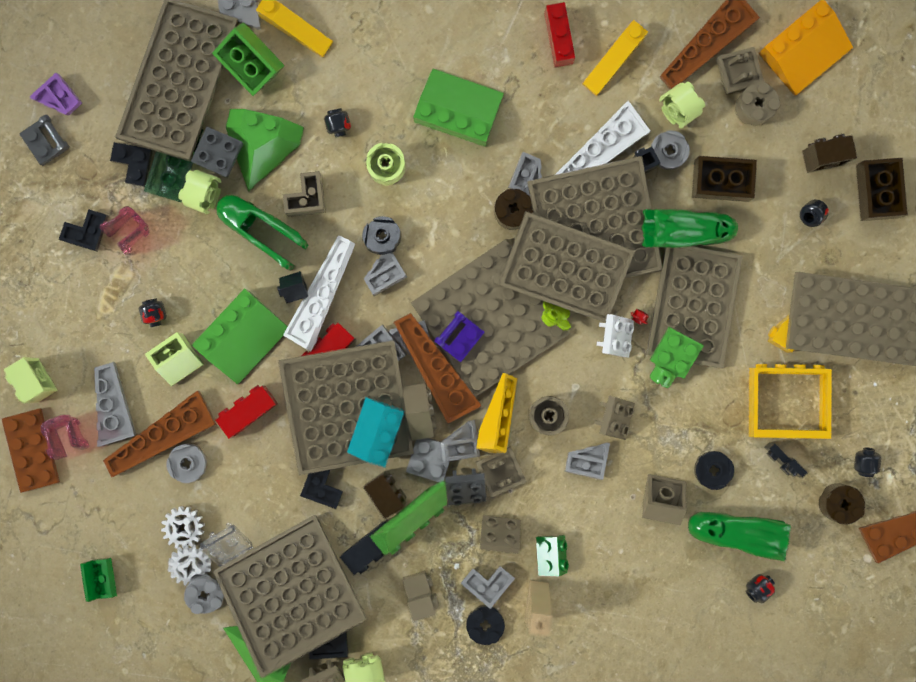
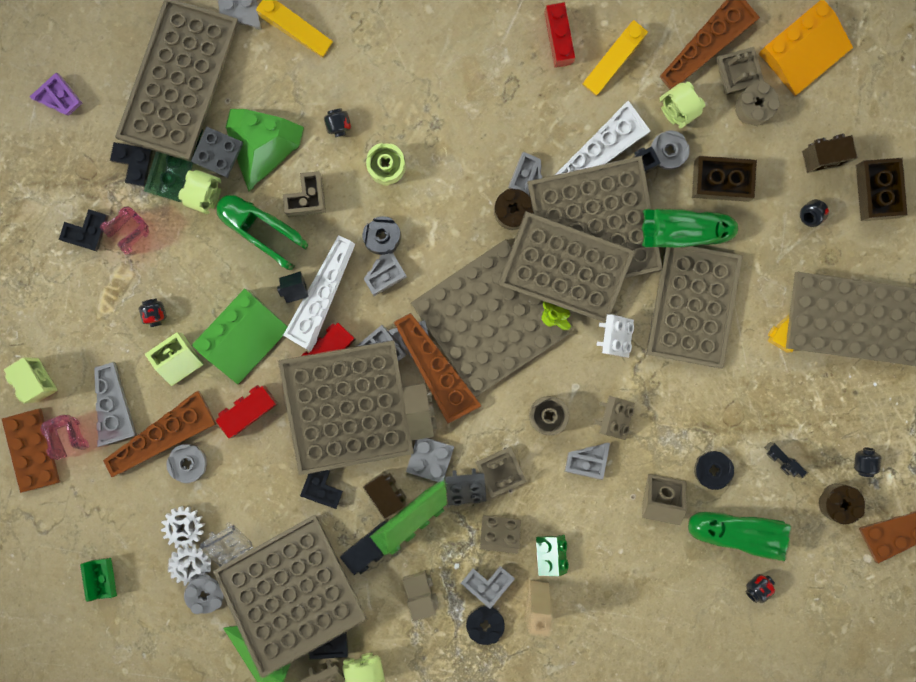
(39, 143): dark grey plate -> none
(248, 58): bright green slope -> none
(375, 432): teal slope -> none
(458, 107): bright green slope -> none
(461, 443): light grey wing -> none
(465, 339): dark purple plate -> none
(496, 424): yellow slope -> none
(640, 317): red plate -> none
(673, 357): bright green plate -> none
(825, 402): yellow window -> none

